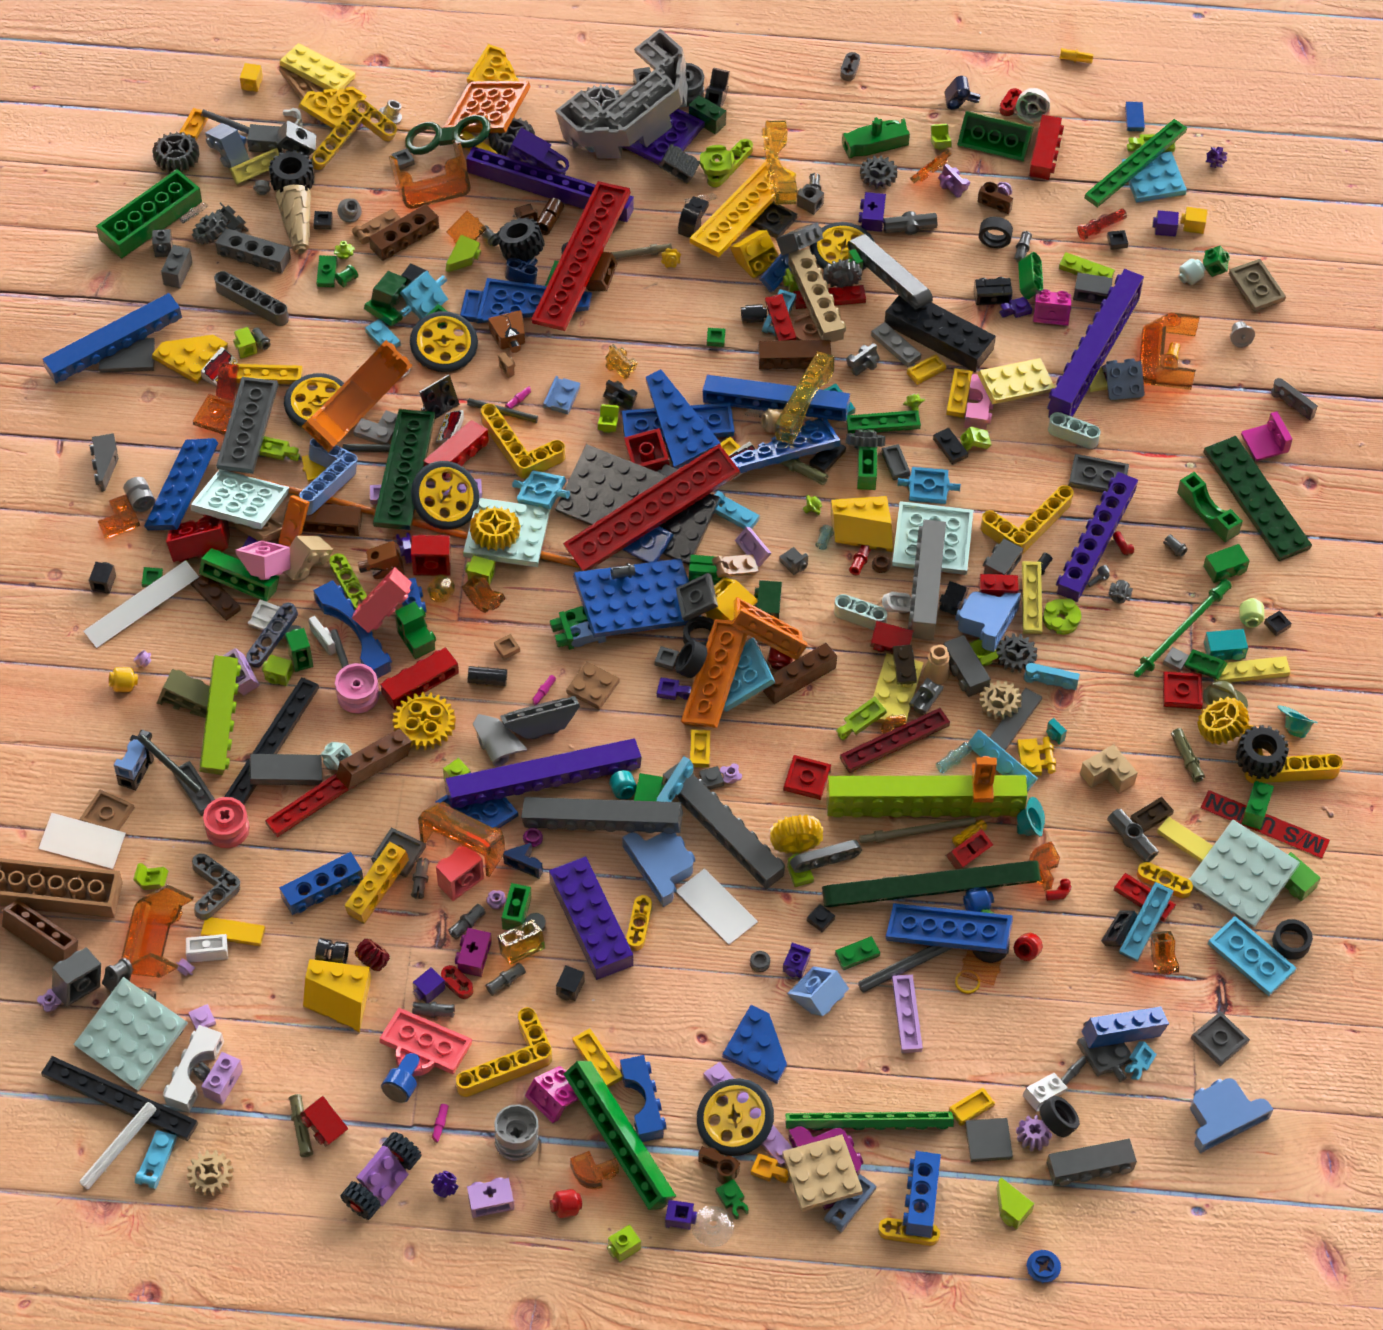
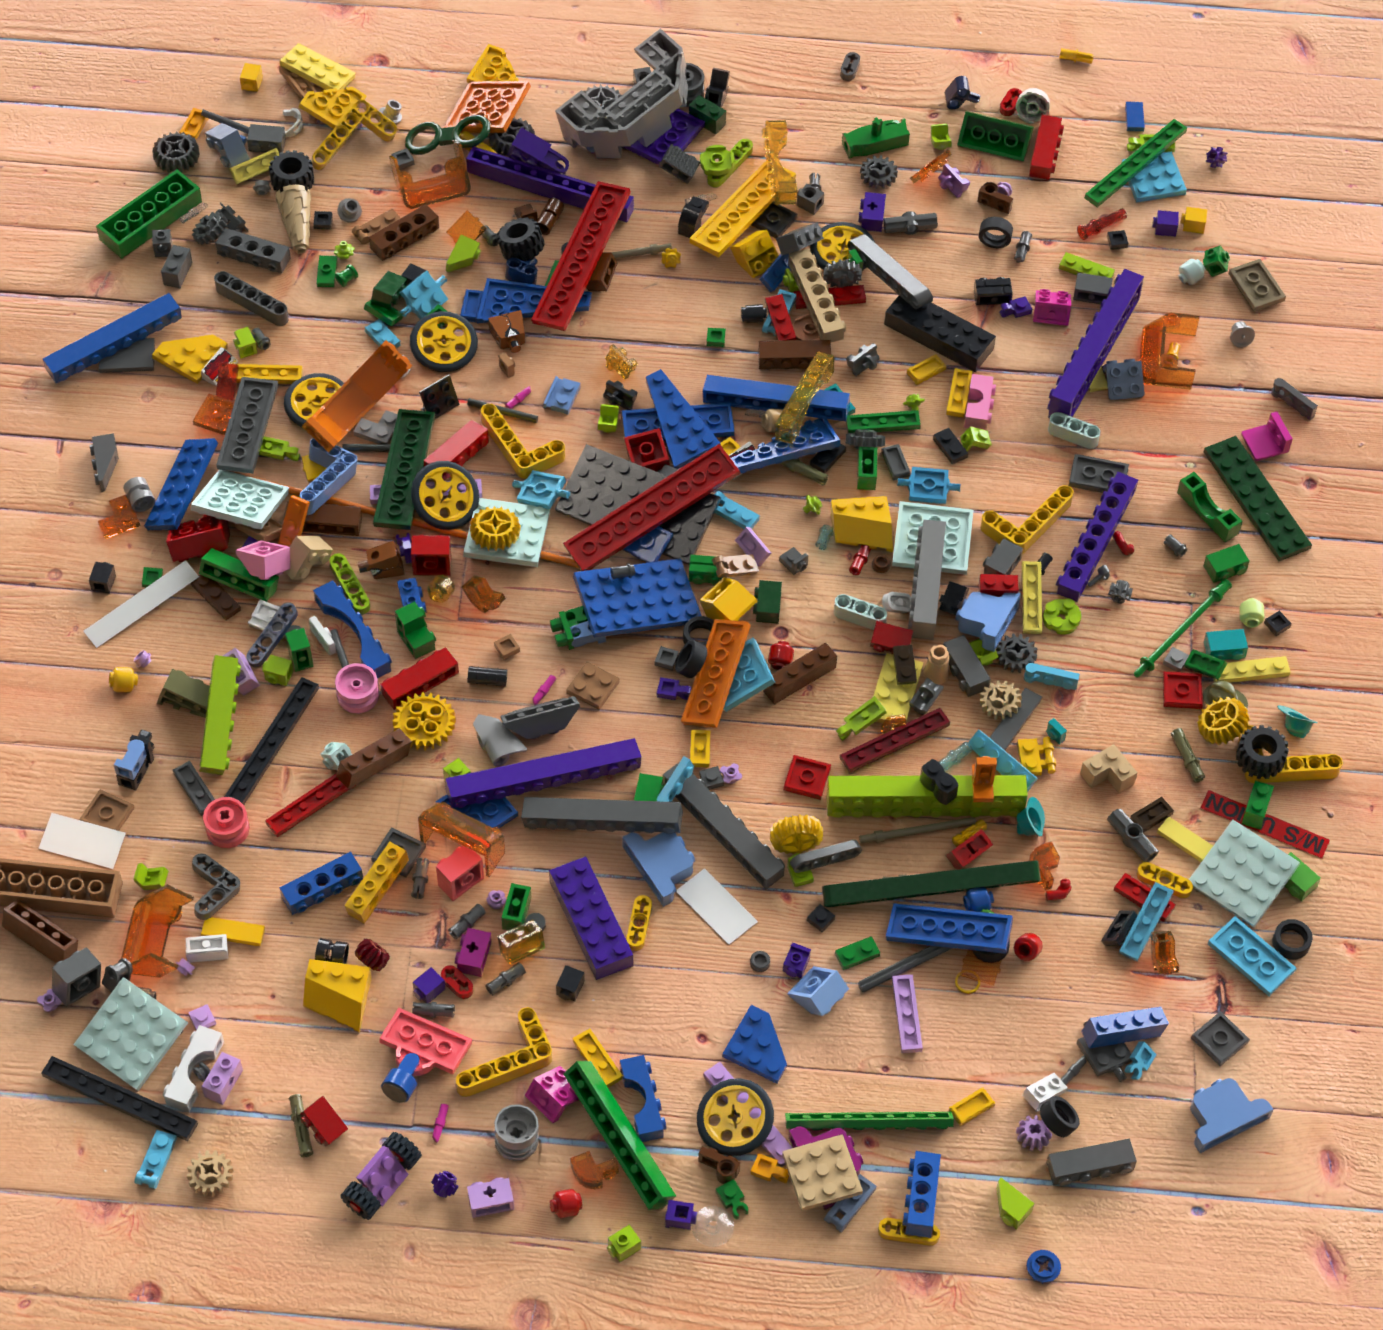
(117, 1145): white axle -> none
(169, 763): pearl dark grey bar -> none
(285, 769): dark grey piece -> none
(296, 138): dark grey brick -> none
(382, 600): coral brick -> none
(451, 424): slope -> none
(480, 567): lime brick -> none
(520, 859): dark blue slope -> none
(533, 836): magenta plate -> none
(623, 784): teal head -> none
(696, 597): dark grey tile -> none
(768, 629): orange fence -> none
(896, 344): light grey plate -> none
(939, 782): none -> black brick
(988, 1140): dark grey tile -> none
(1016, 381): light yellow plate -> none
(1030, 275): green beam -> none

